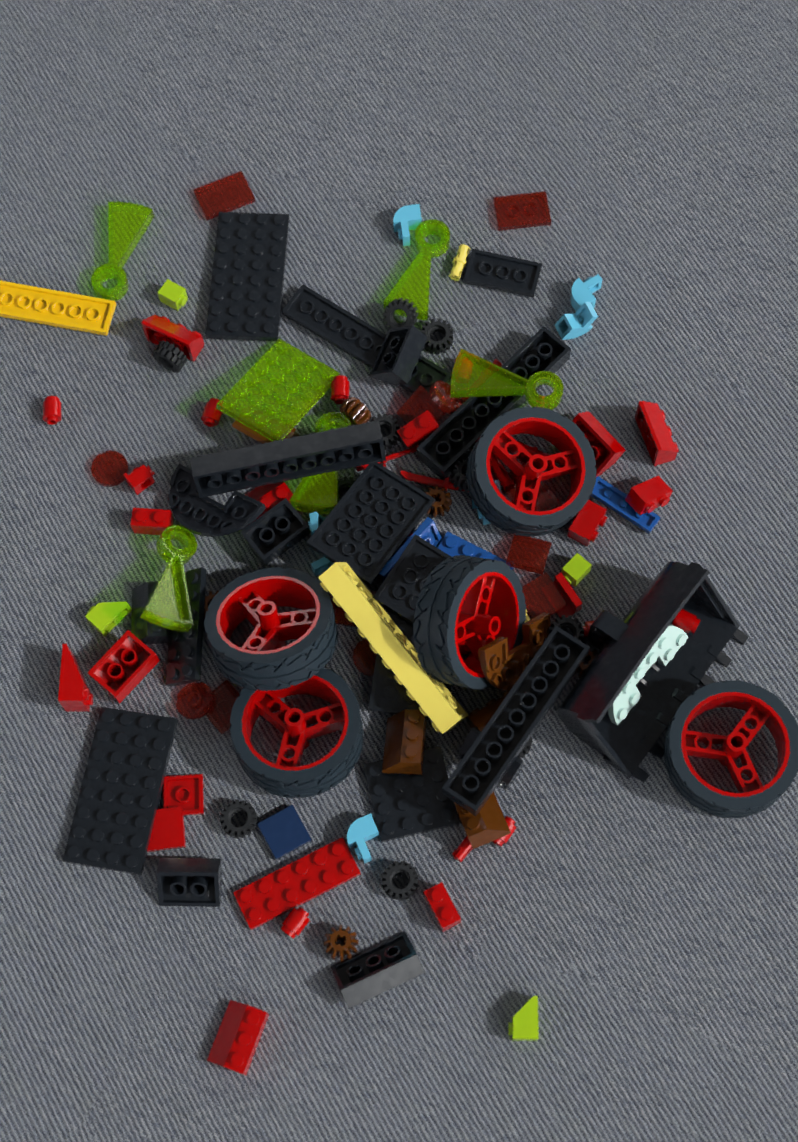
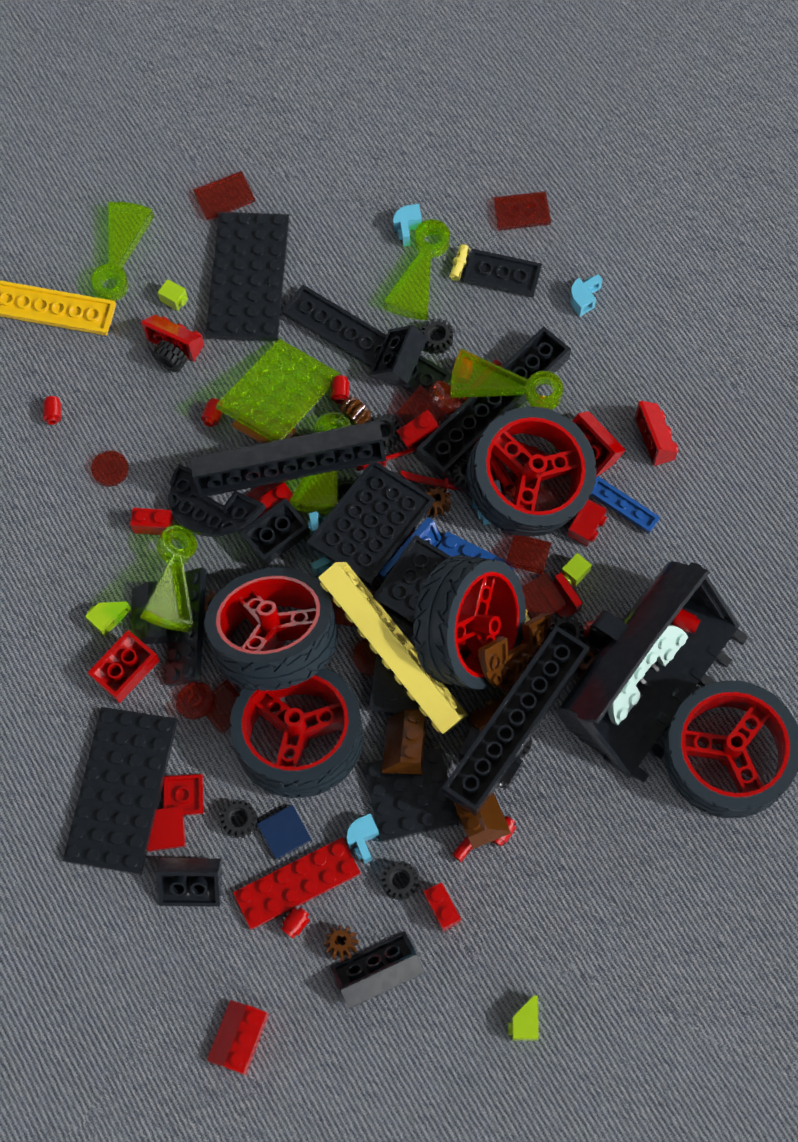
(73, 689): red slope -> none
(140, 478): red brick -> none
(403, 305): black tyre -> none
(576, 323): medium azure brick -> none
(649, 495): red brick -> none

